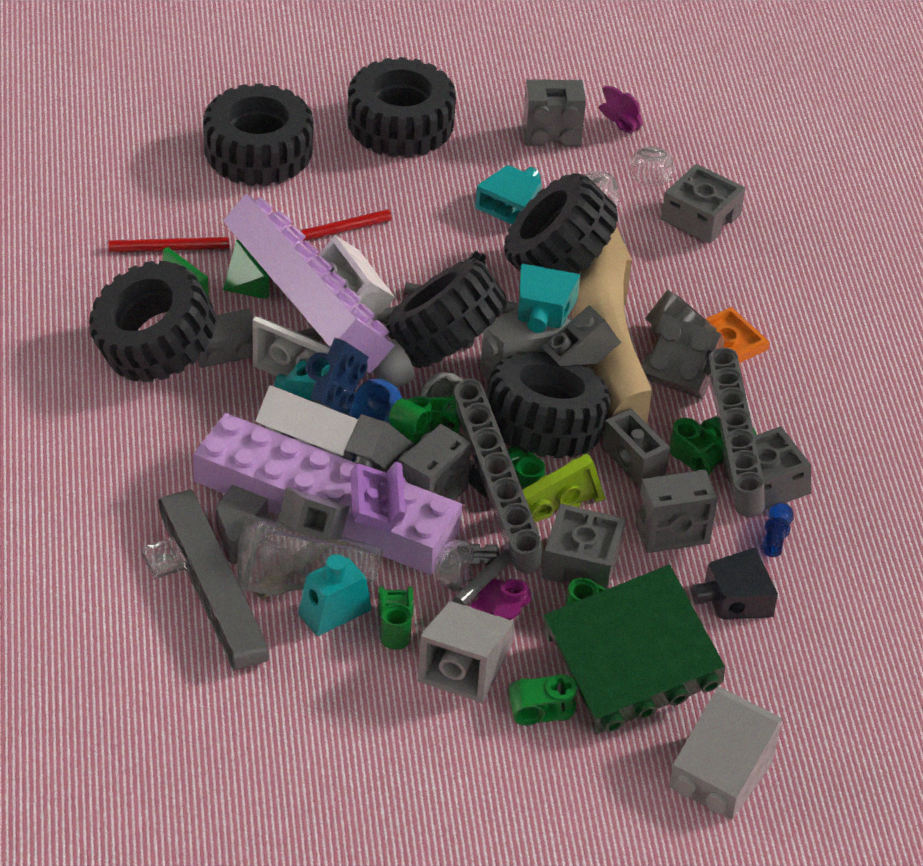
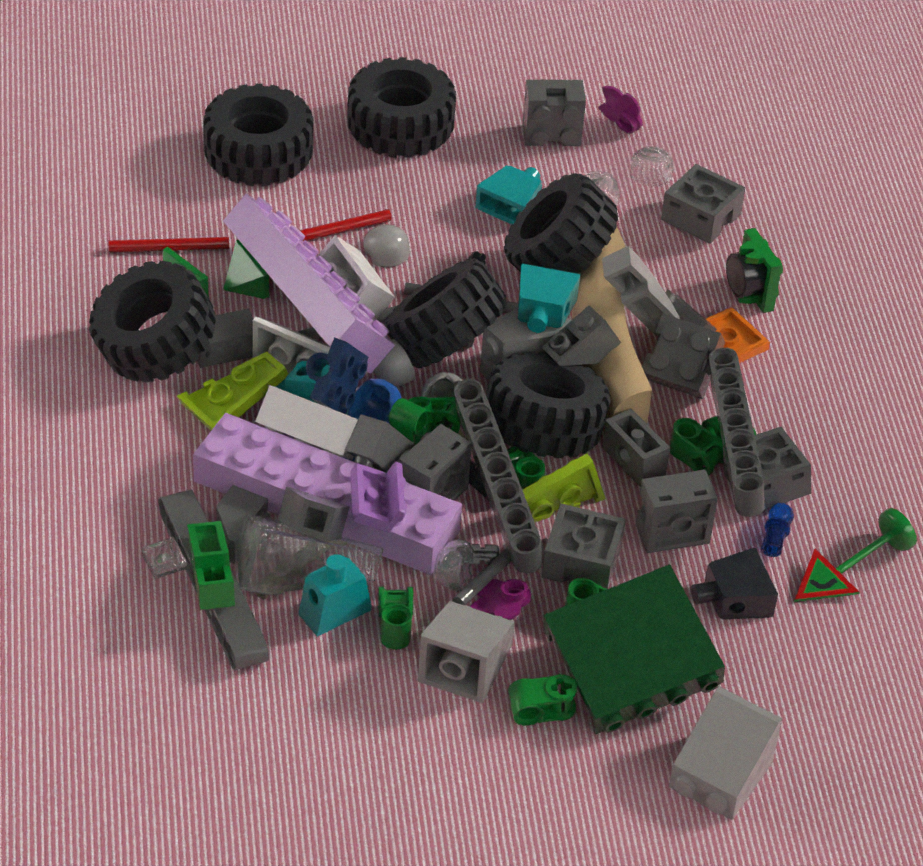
(211, 565): none -> green slope
(235, 391): none -> lime wing
(387, 245): none -> light grey hair
(638, 287): none -> light grey slope
(754, 272): none -> piece
(826, 581): none -> green piece

